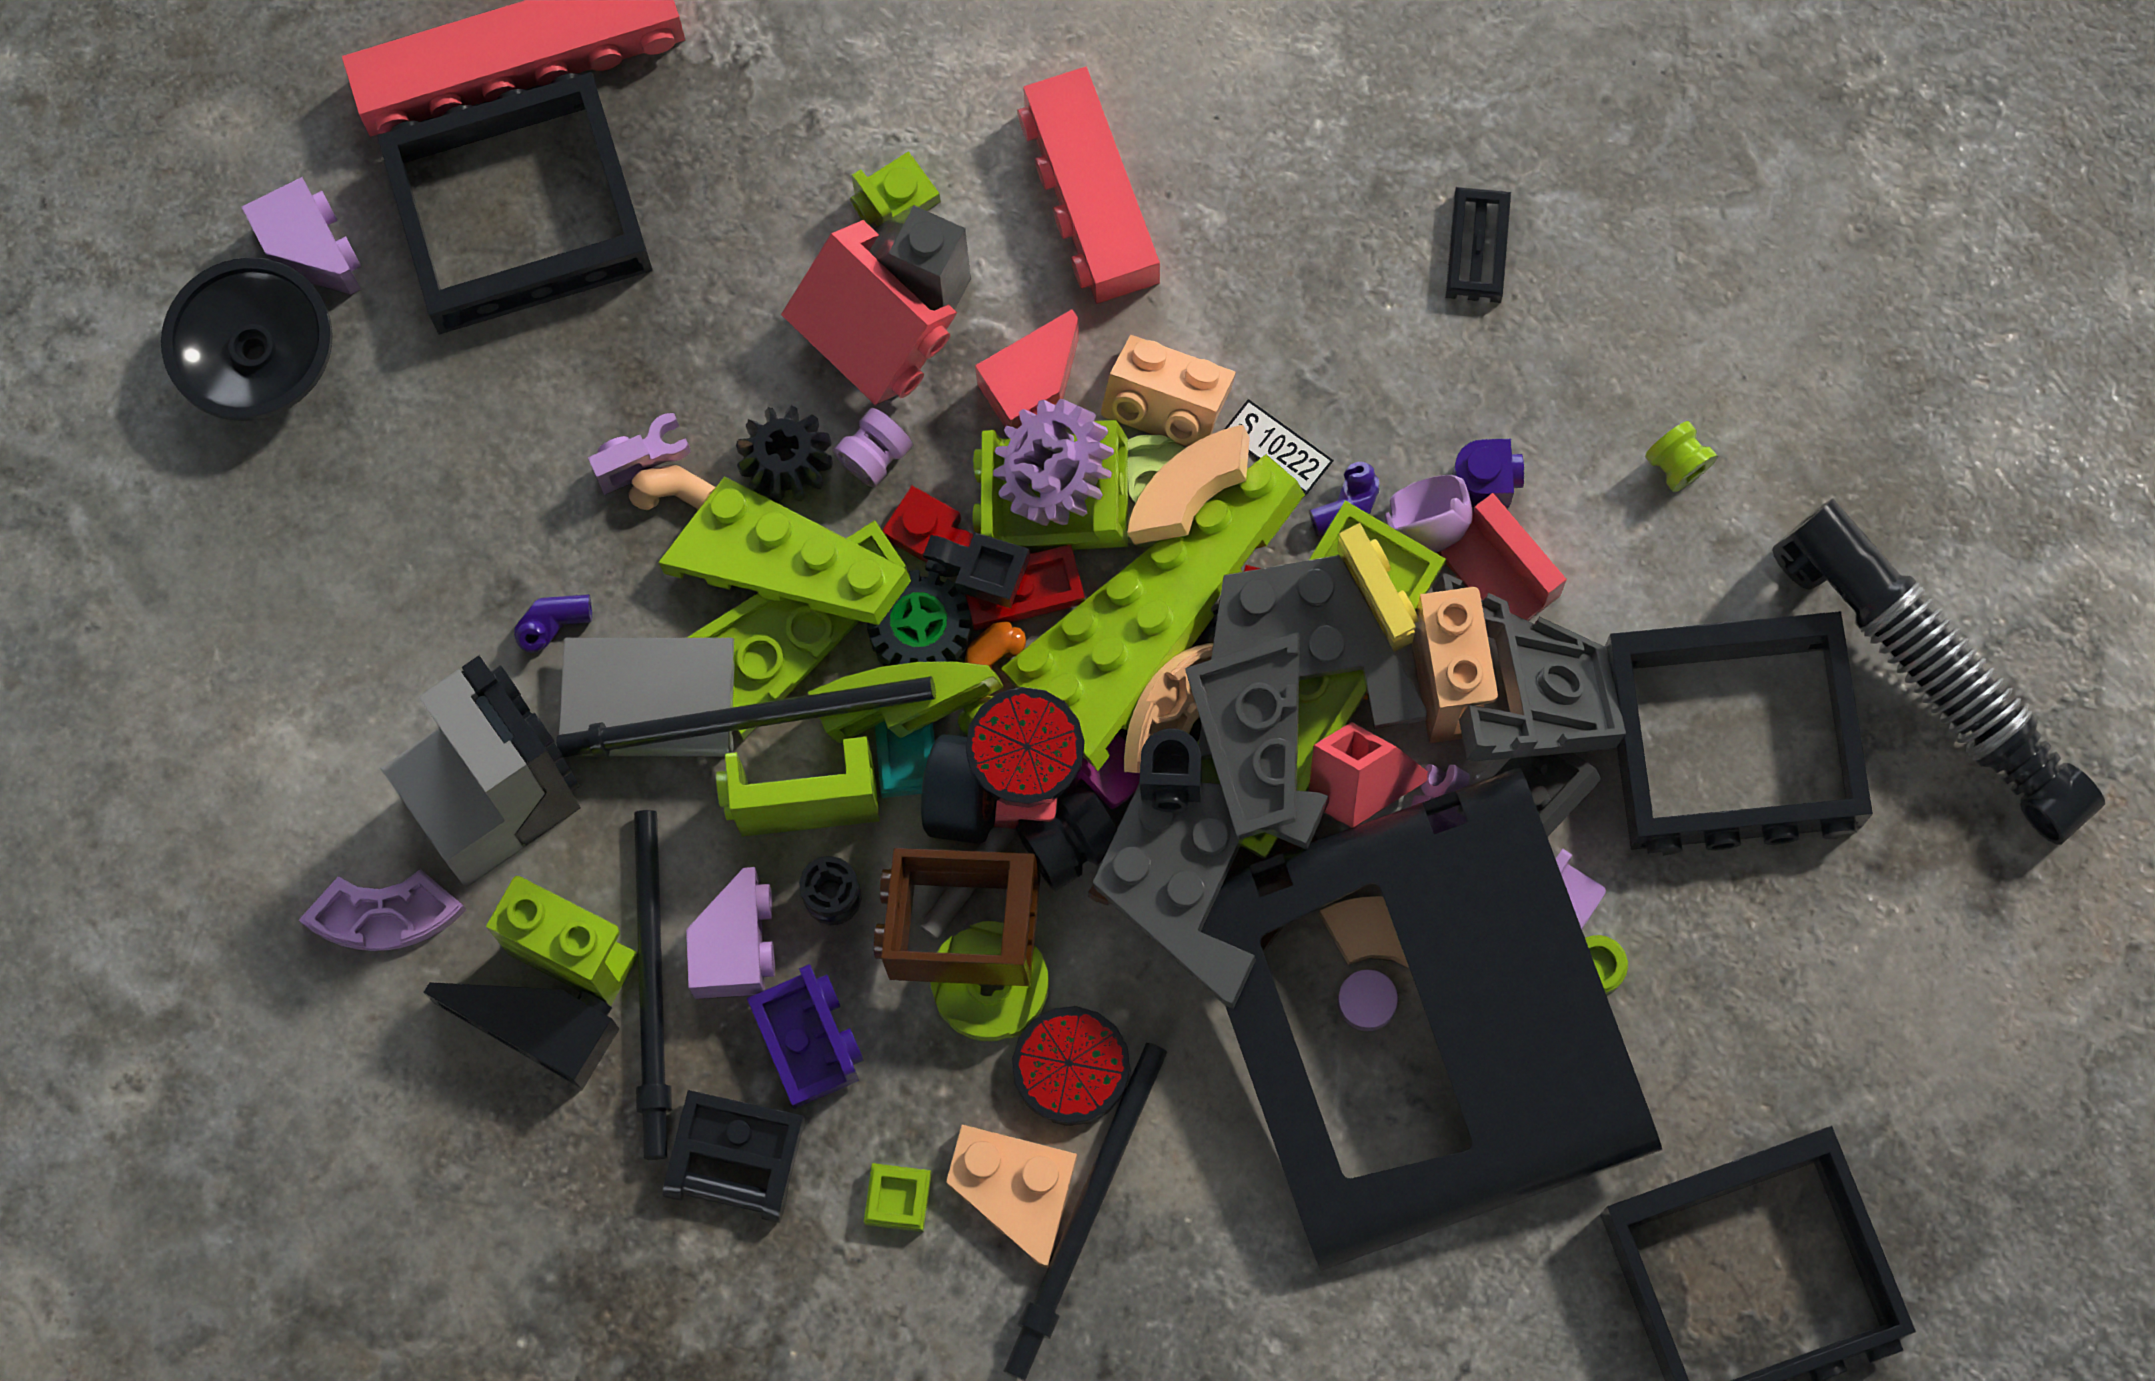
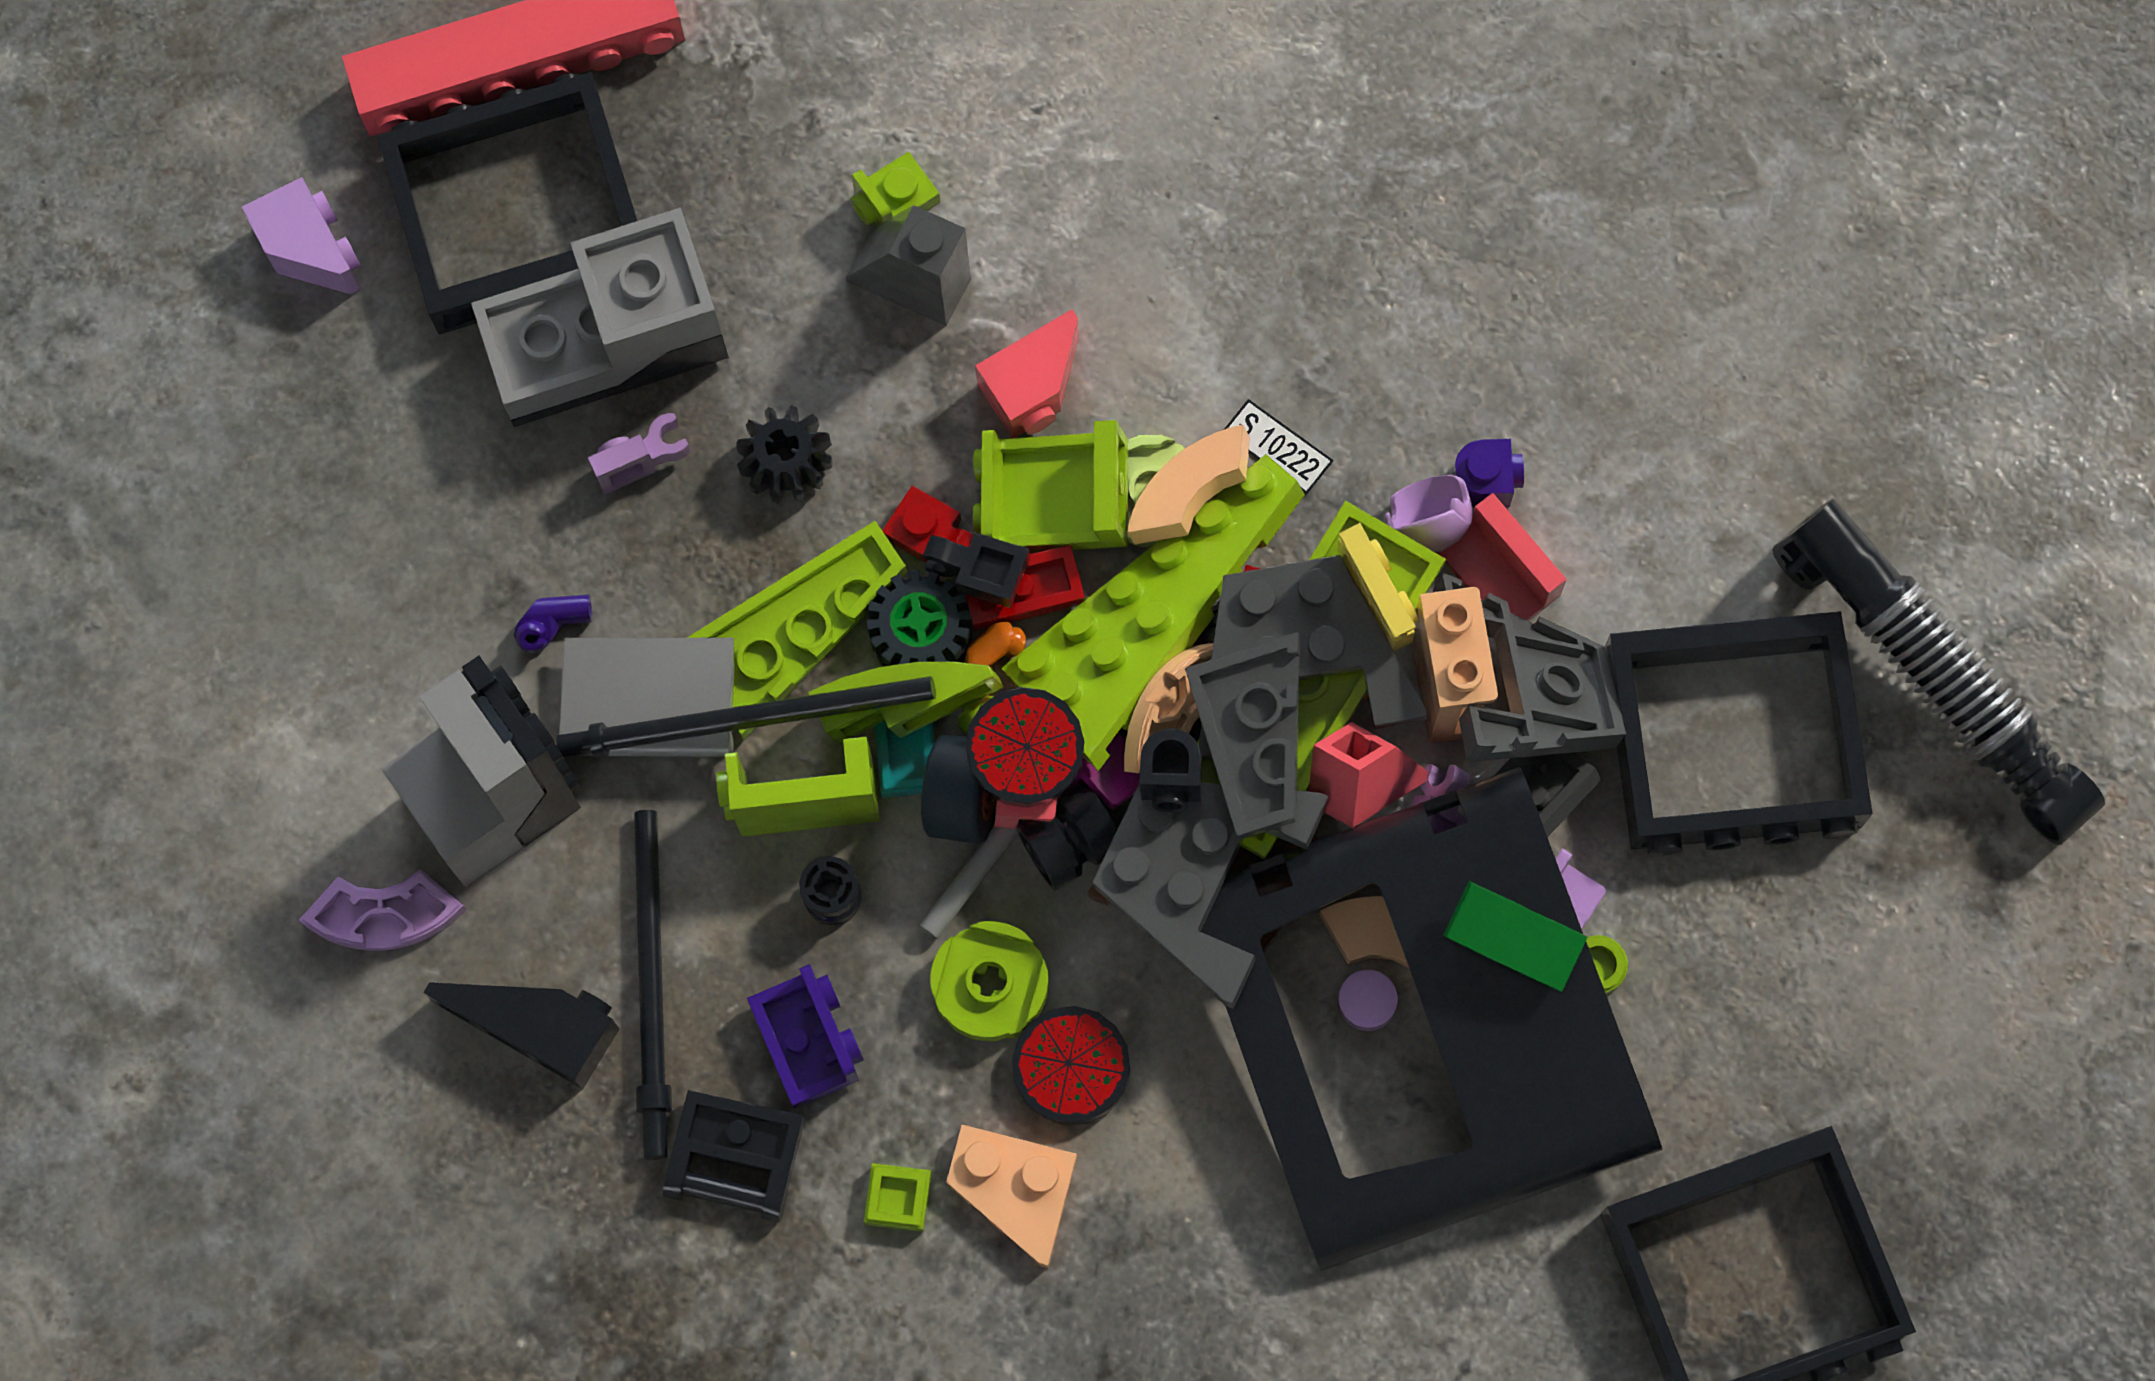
(229, 313): black dish -> none
(561, 940): lime panel -> none
(606, 328): none -> light grey piece
(668, 481): light nougat arm -> none
(727, 941): lavender slope -> none
(775, 551): lime wing -> none
(866, 317): coral panel -> none
(872, 447): lavender wheel -> none
(959, 869): reddish brown window -> none
(1039, 1317): black bar -> none
(1053, 463): lavender gear -> none
(1090, 186): coral brick -> none
(1166, 391): light nougat bracket -> none
(1359, 489): dark purple arm -> none
(1474, 287): black tile -> none
(1515, 936): none -> green slope
(1681, 456): lime wheel -> none

